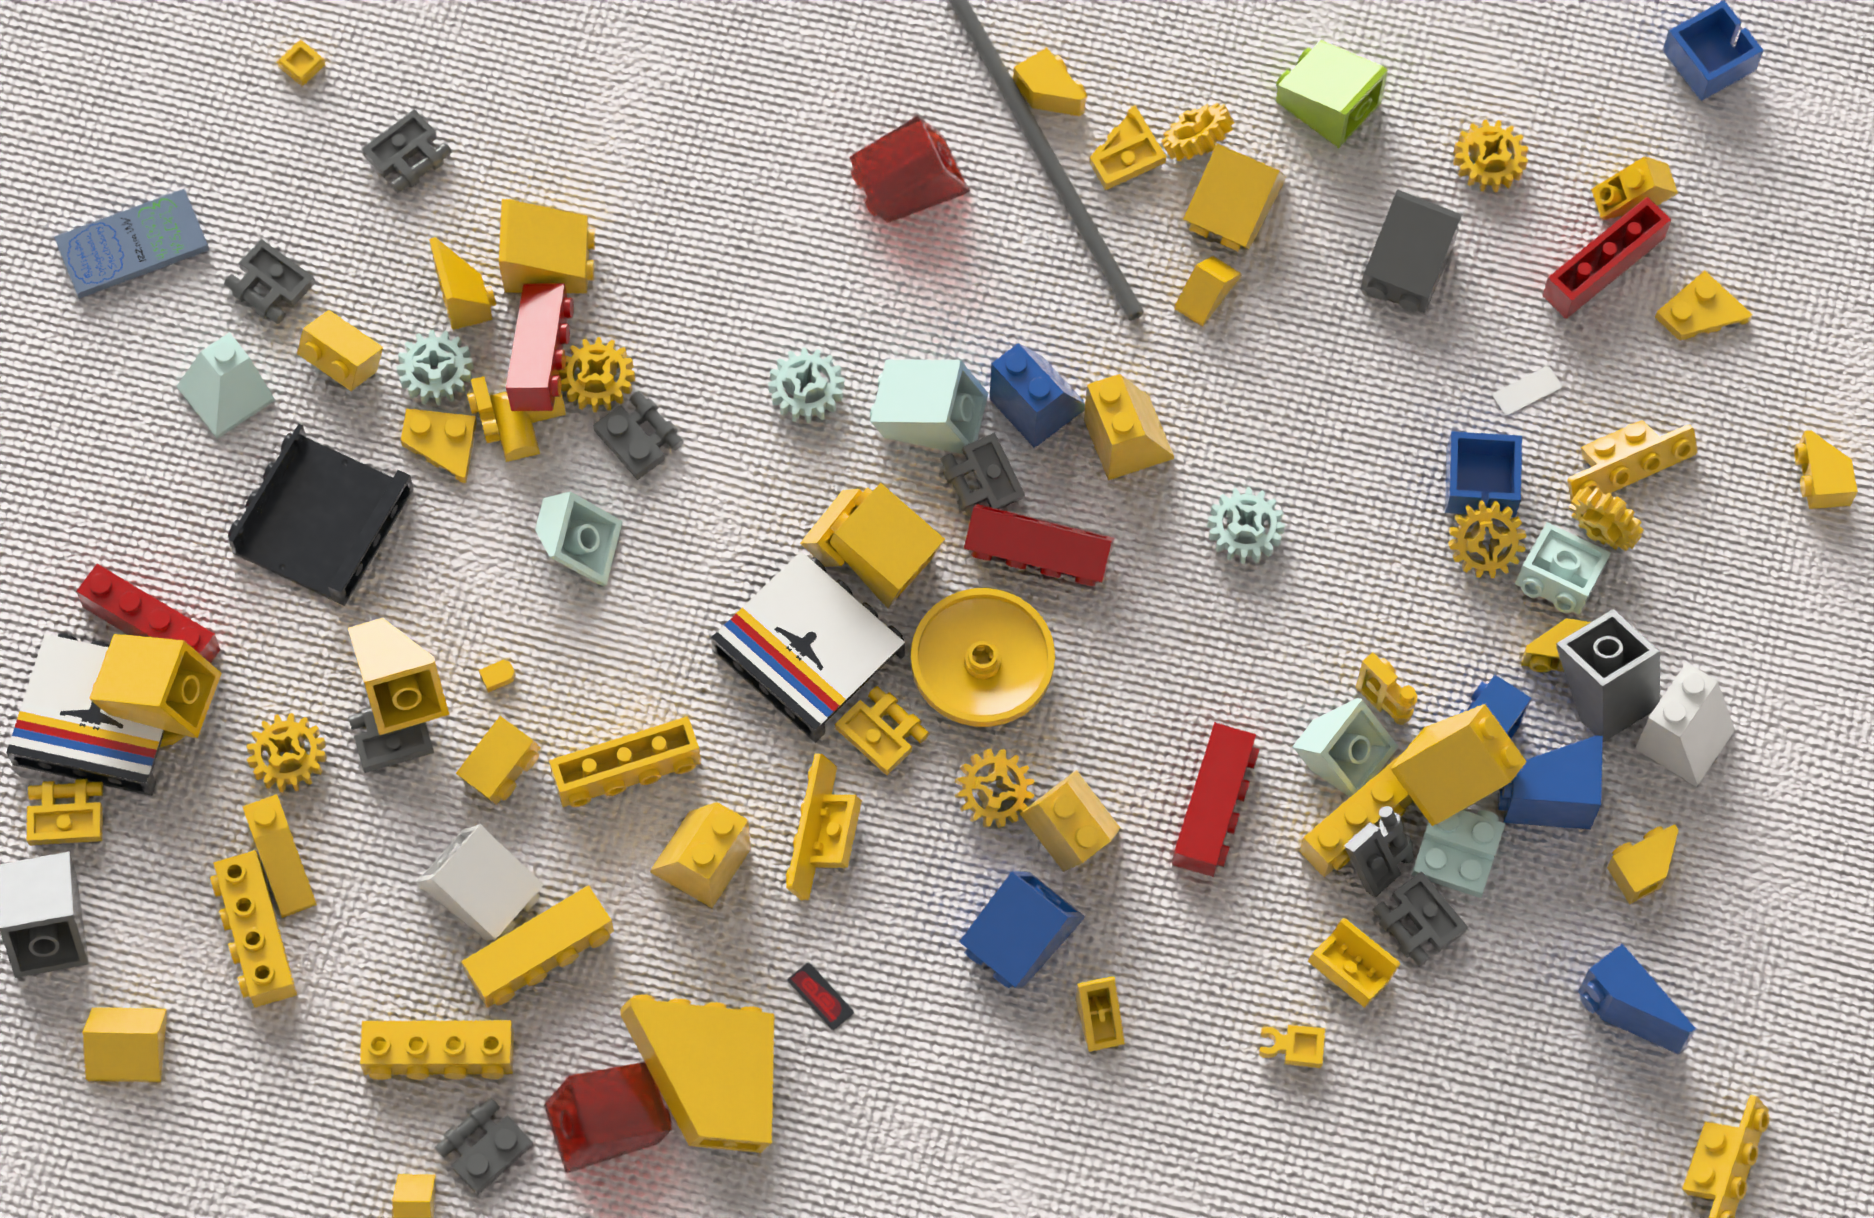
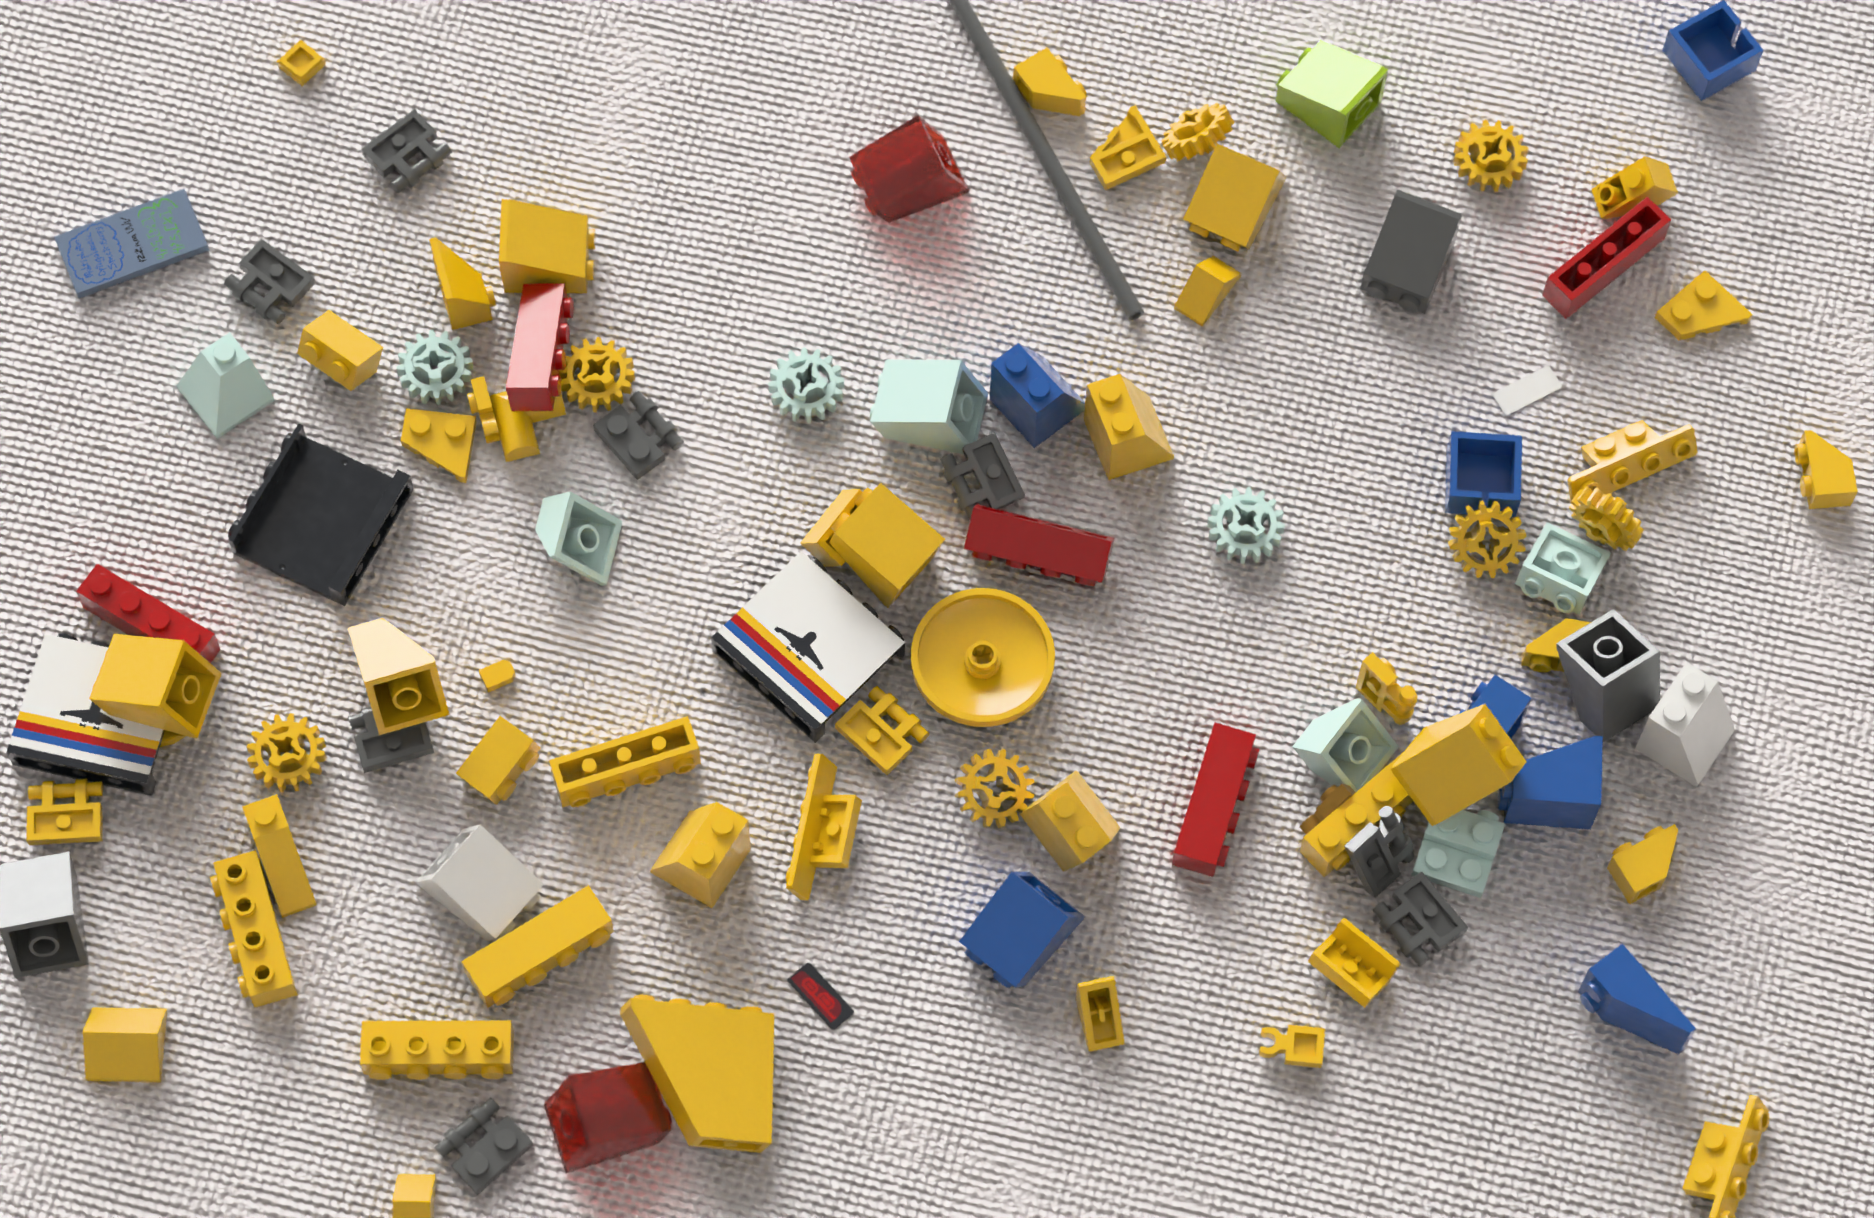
(1331, 800): none -> pearl gold plate

